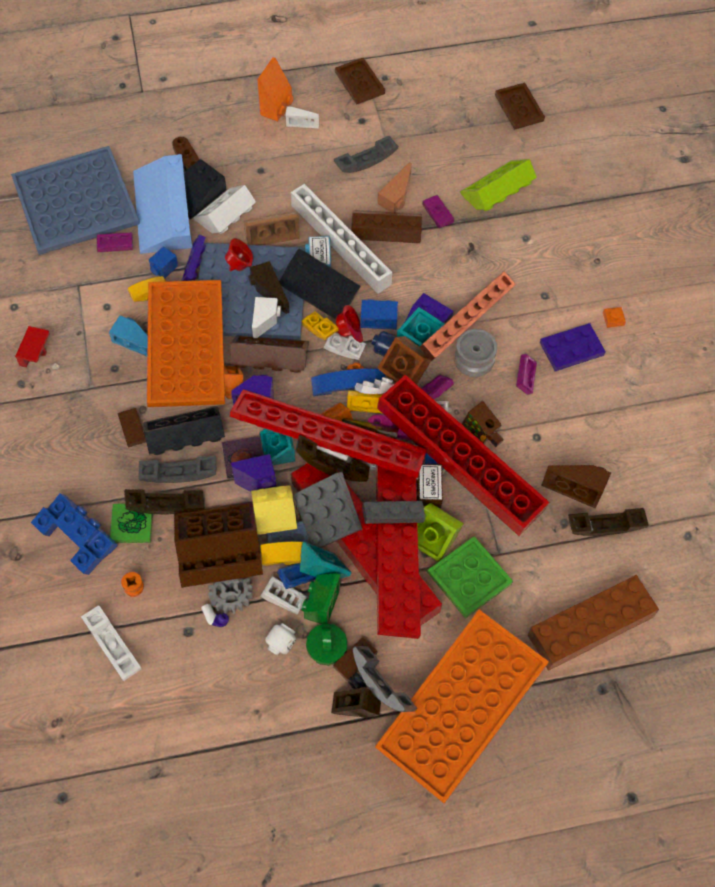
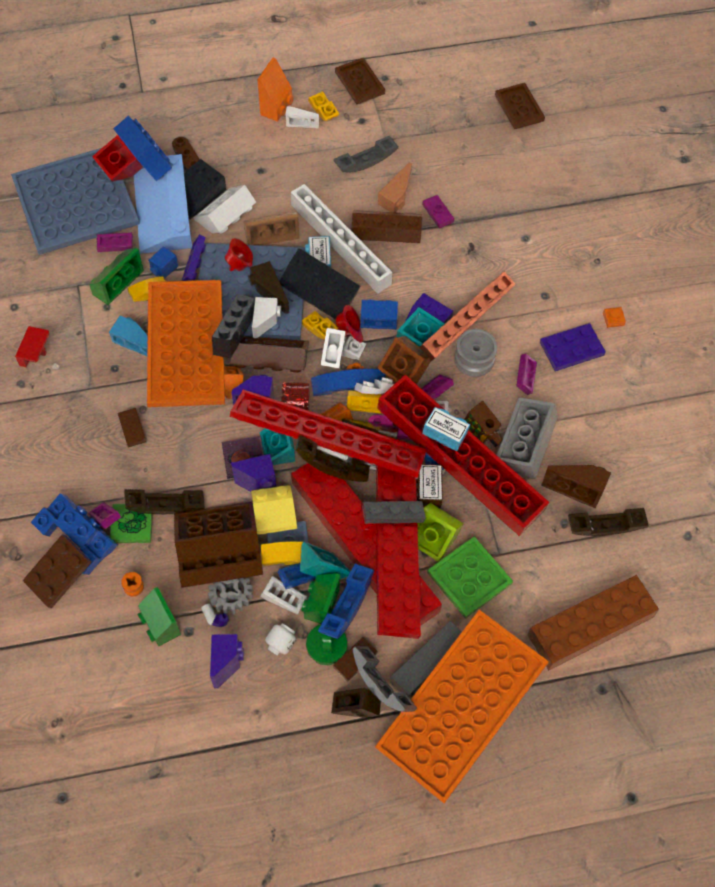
(57, 571): none -> reddish brown plate
(104, 515): none -> magenta plate
(111, 643): white slope -> none
(117, 160): none -> red slope
(117, 276): none -> green slope
(143, 147): none -> blue brick
(158, 618): none -> green slope
(177, 471): dark grey slope -> none
(183, 430): black slope -> none
(225, 657): none -> dark purple slope
(233, 326): none -> black brick
(296, 394): none -> clear red brick
(323, 106): none -> yellow slope
(327, 511): dark grey plate -> none
(333, 348): none -> white slope
(348, 603): none -> blue slope
(357, 681): black bush -> none
(382, 342): dark blue head -> none
(421, 664): none -> dark grey brick
(446, 428): none -> brick
(499, 184): lime slope -> none
(528, 436): none -> light grey slope

